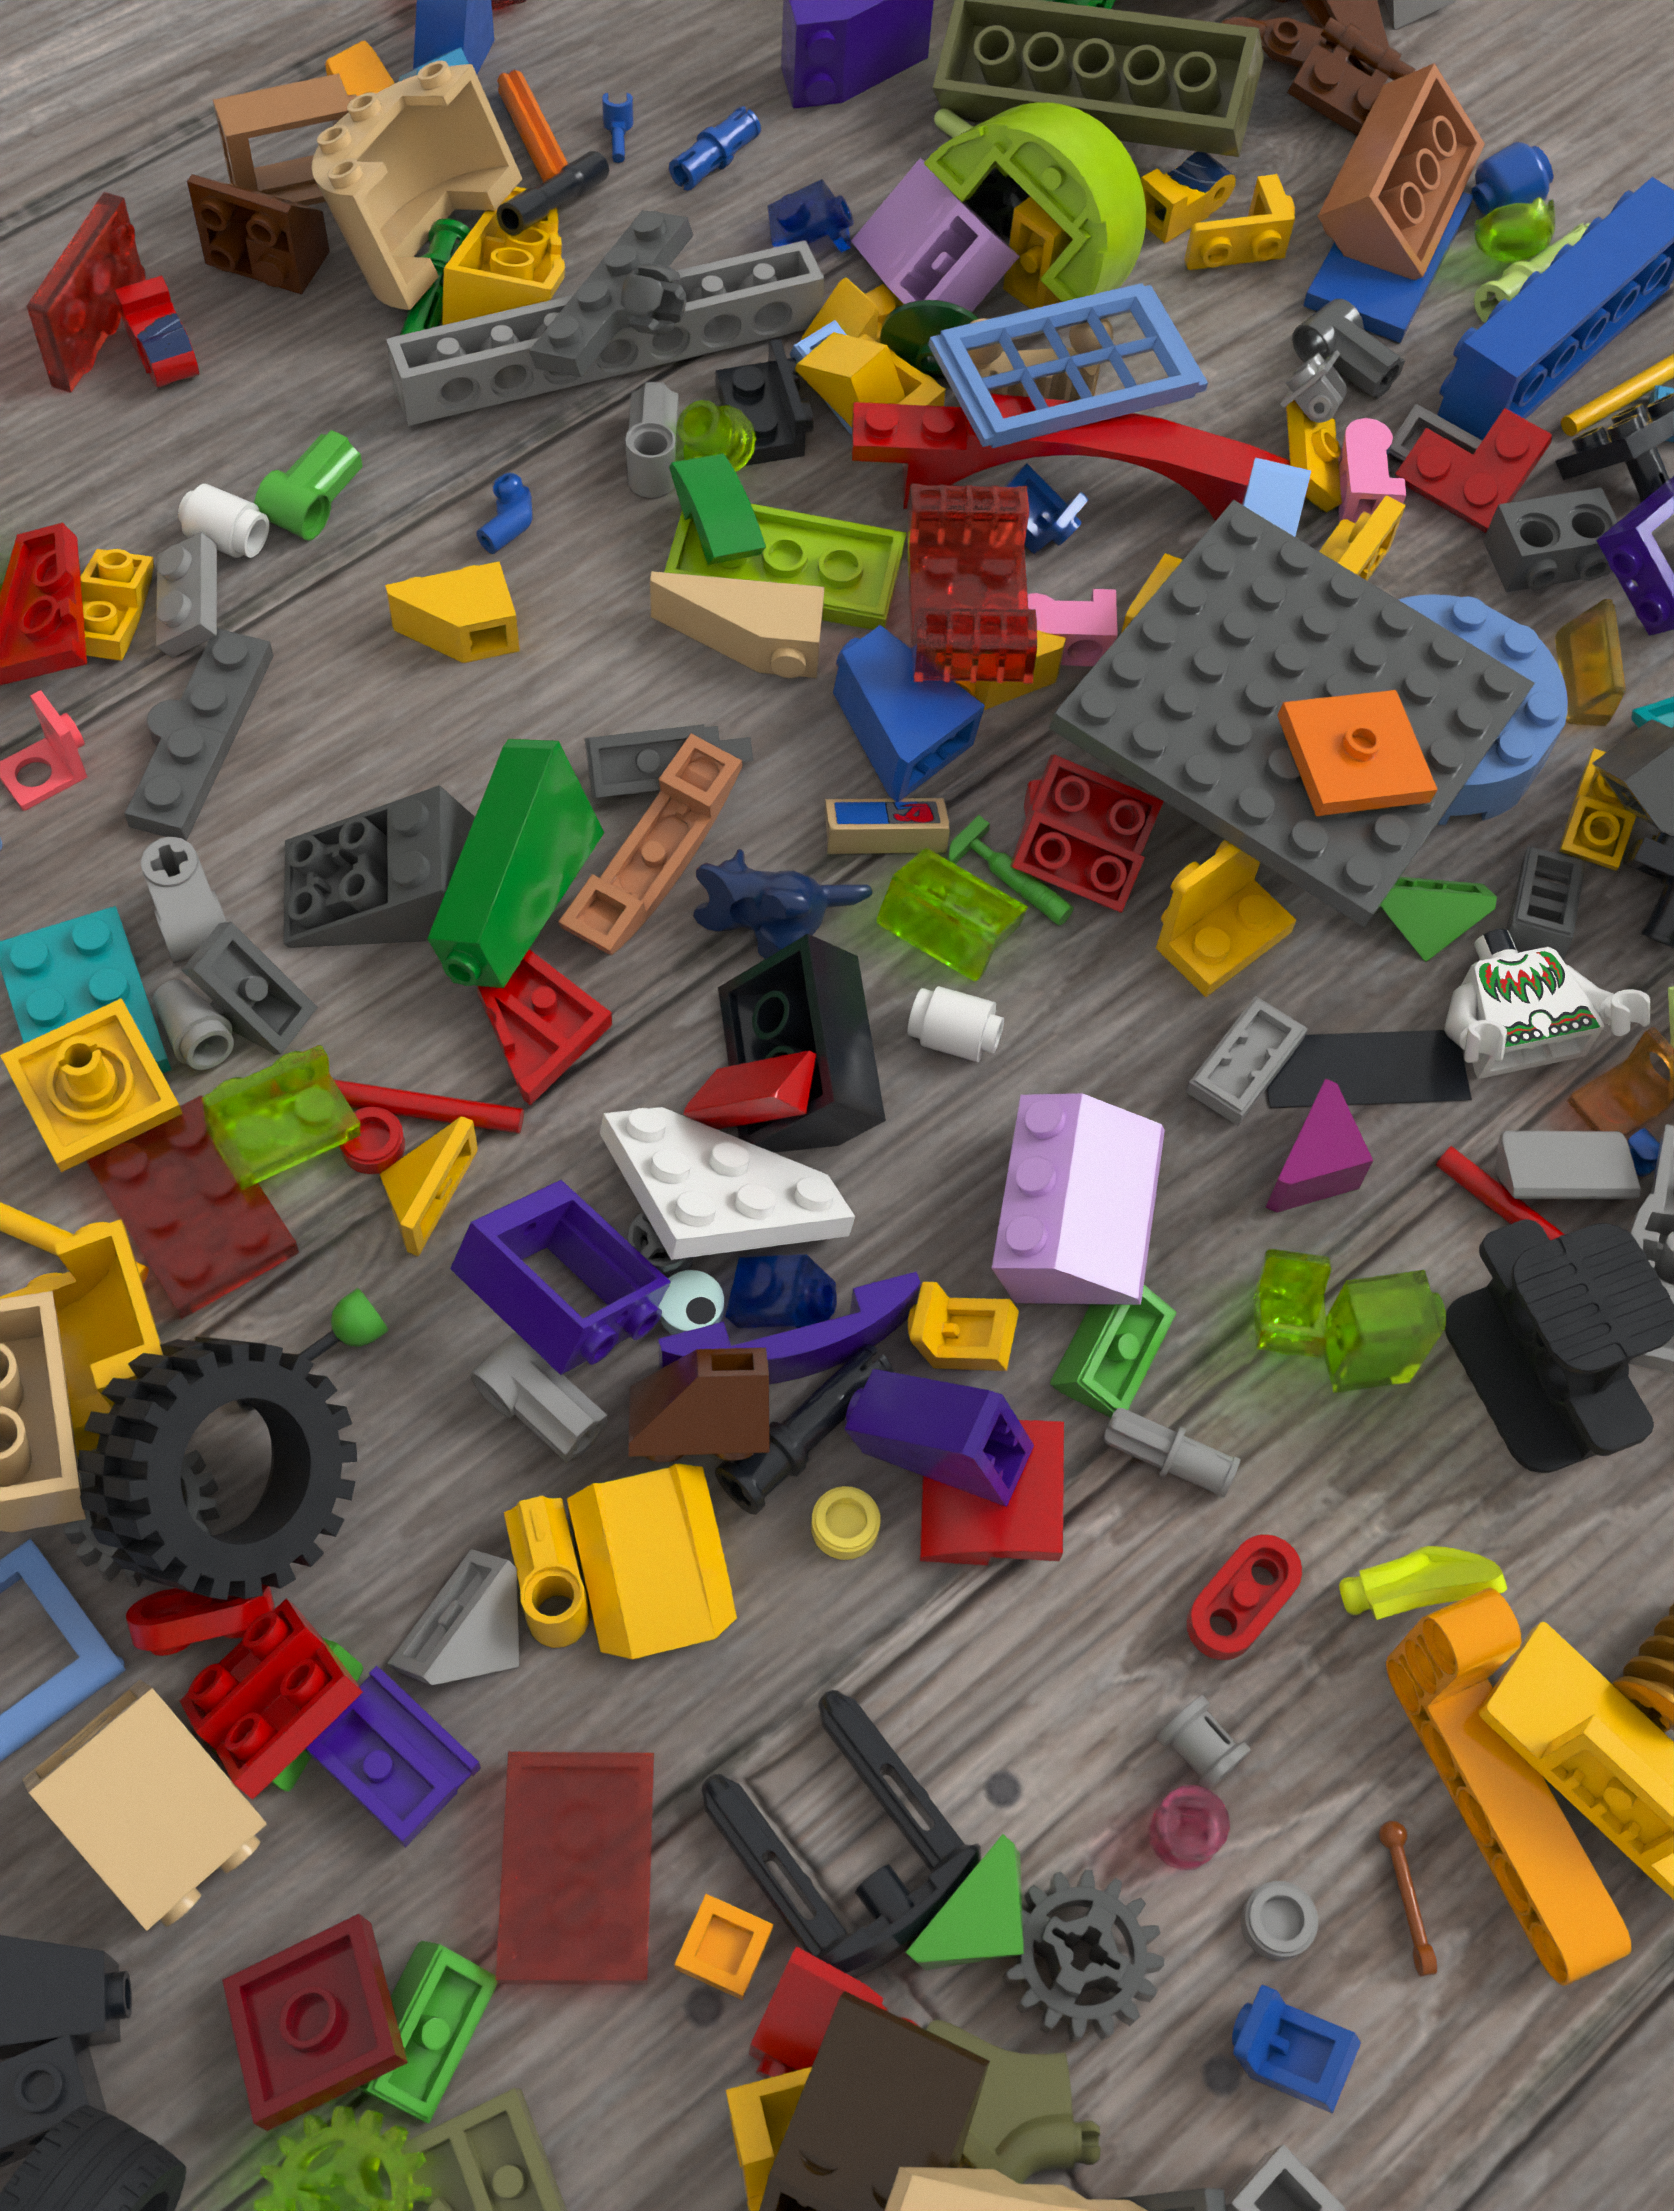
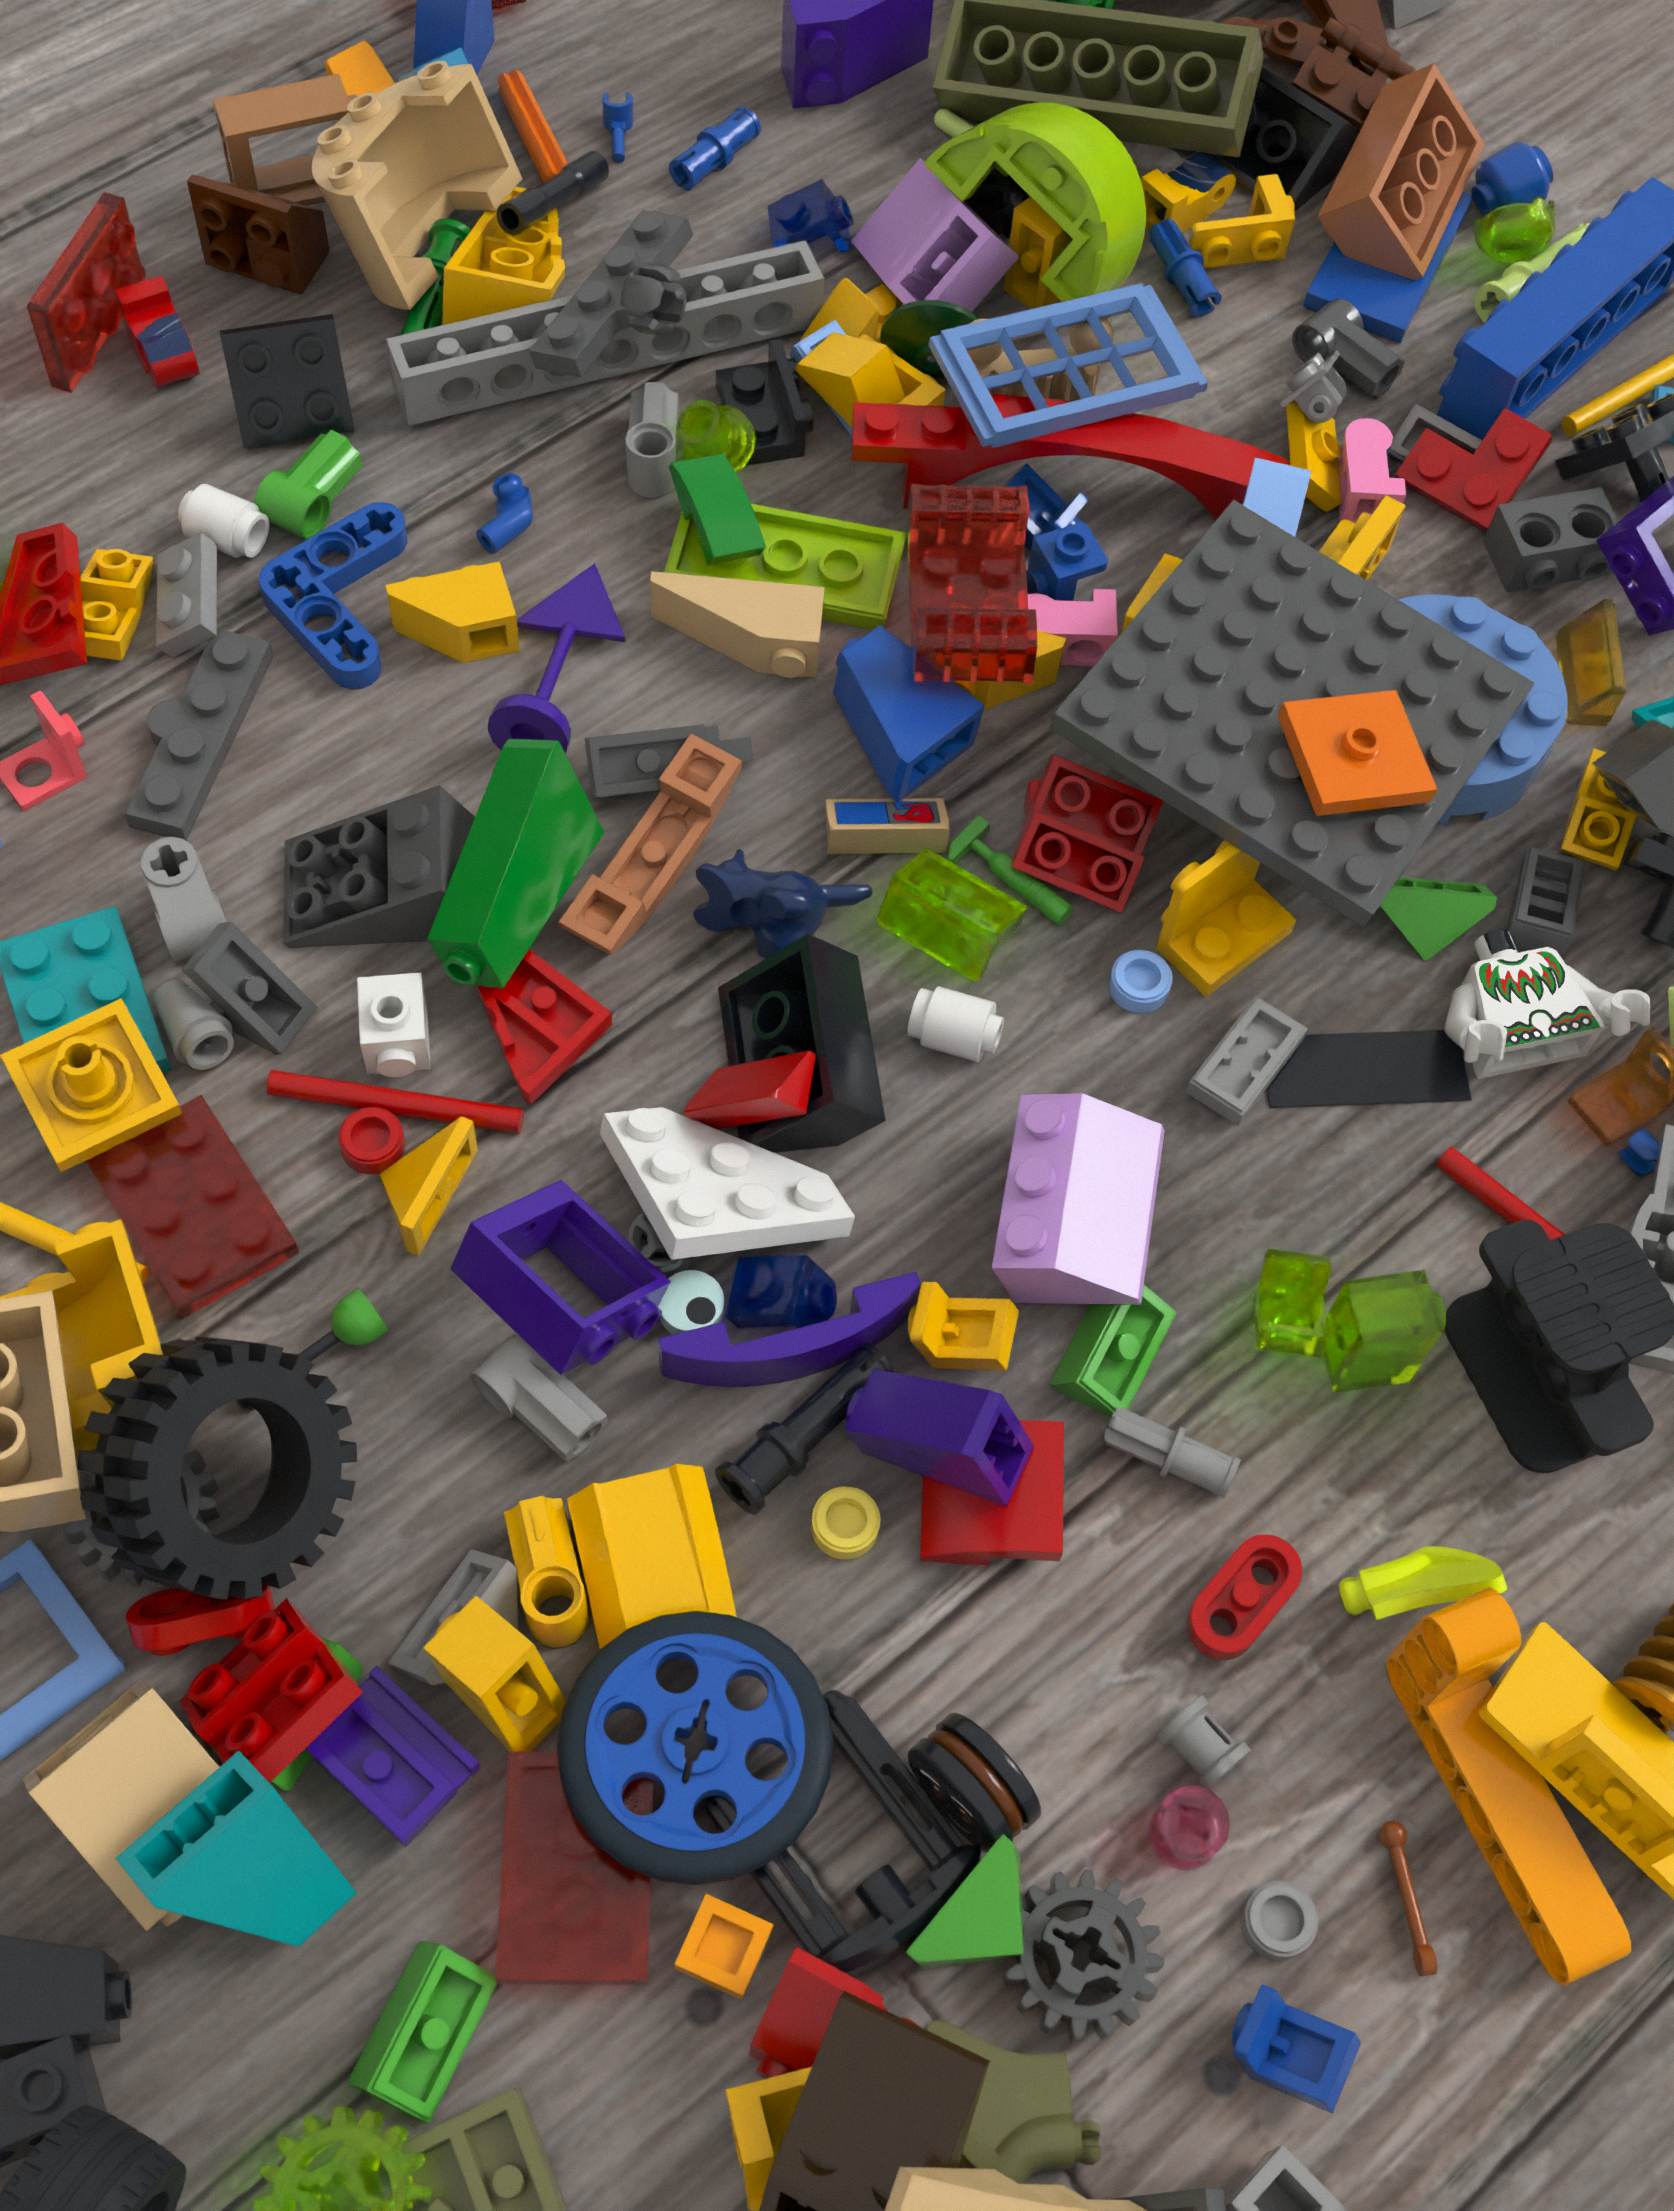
(238, 1860): none -> teal slope
(278, 1116): clear neon green bracket -> none
(287, 380): none -> black plate
(313, 2022): dark red plate -> none
(319, 583): none -> blue beam
(393, 1024): none -> white brick
(497, 1675): none -> yellow slope
(574, 609): none -> dark purple piece
(669, 1841): none -> wedge
(703, 1406): reddish brown slope -> none
(974, 1782): none -> black head
(1062, 559): none -> blue bracket
(1140, 981): none -> light blue tile
(1184, 268): none -> blue axle
(1290, 138): none -> black slope
(1326, 1156): magenta slope -> none
(1566, 1165): light grey slope -> none

